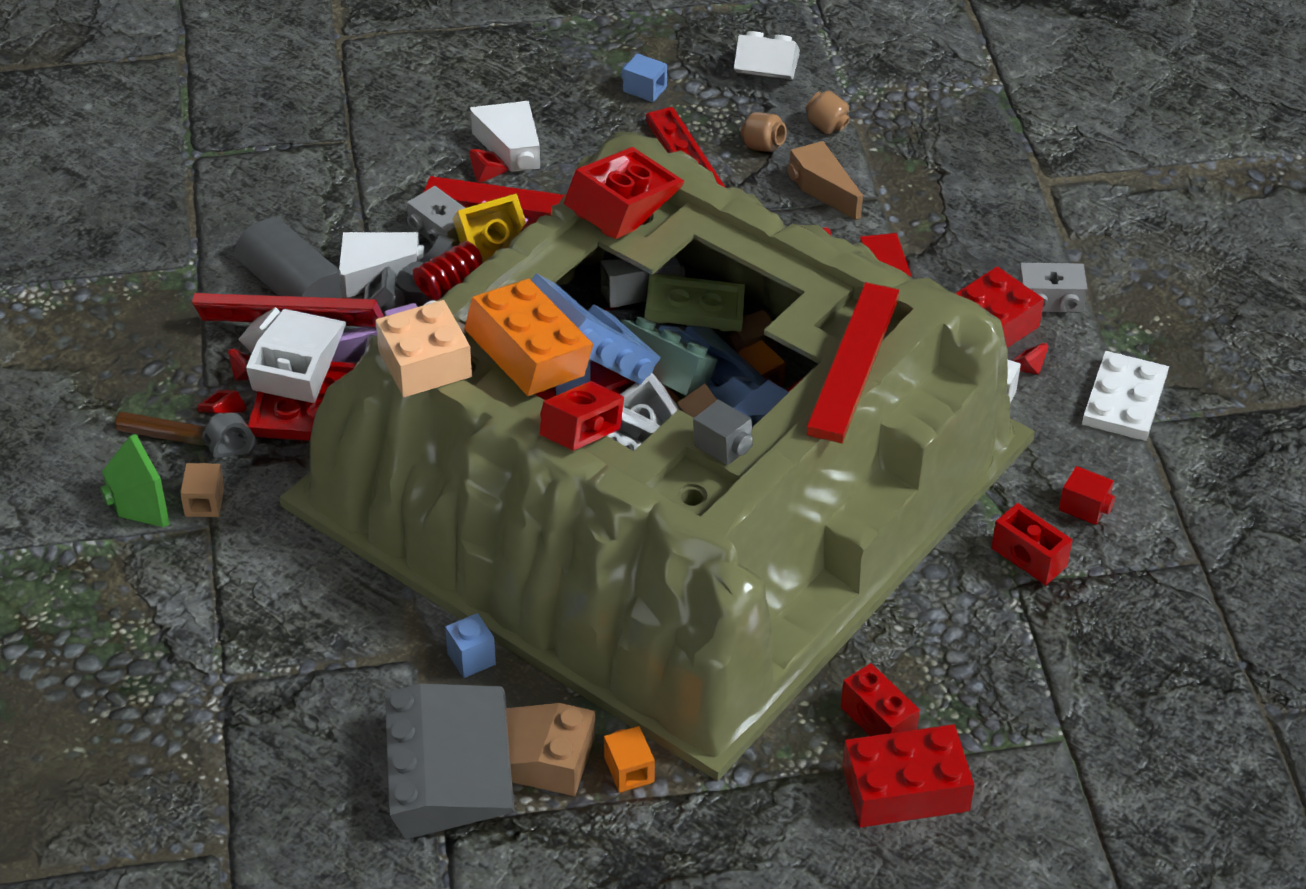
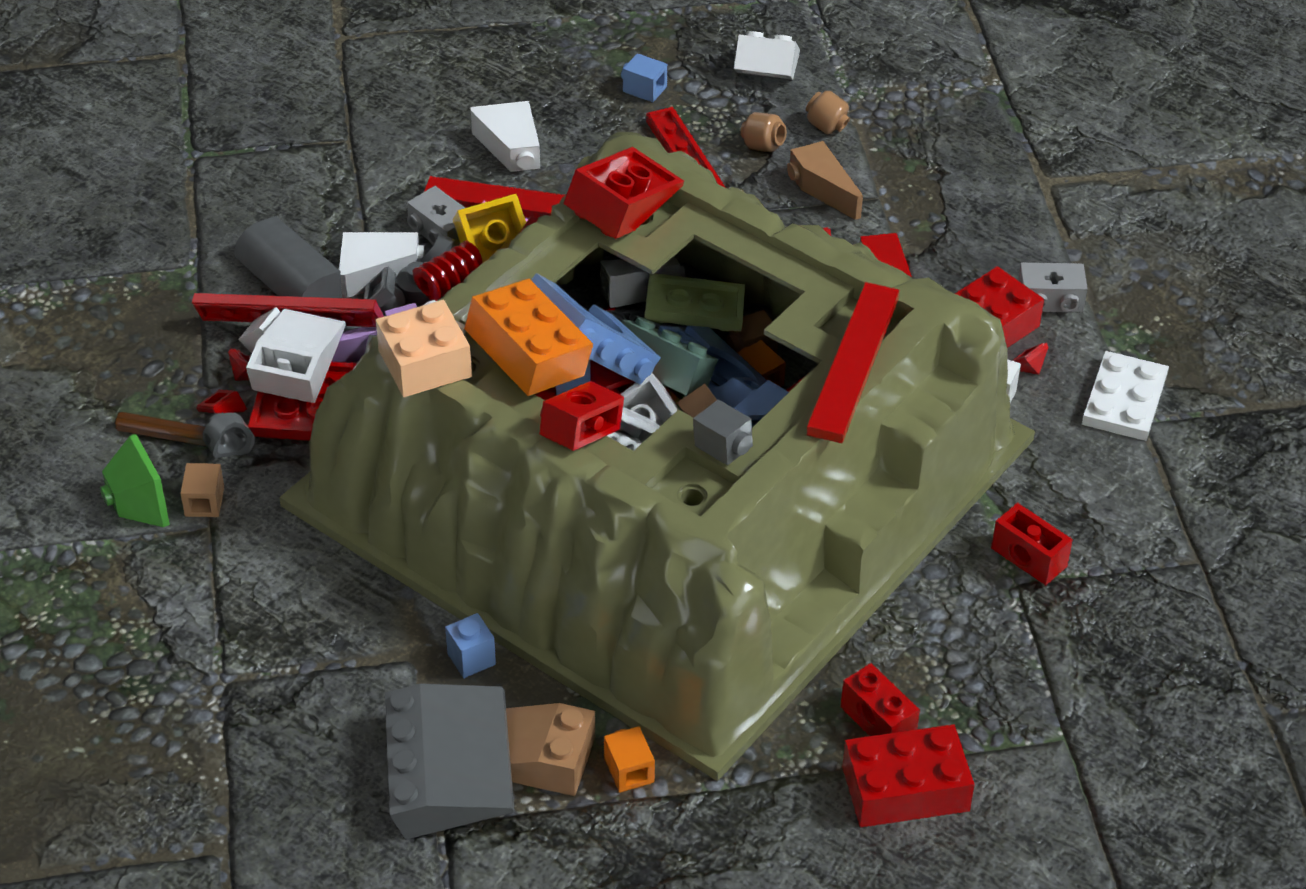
(486, 164): red slope -> none
(1087, 495): red brick -> none

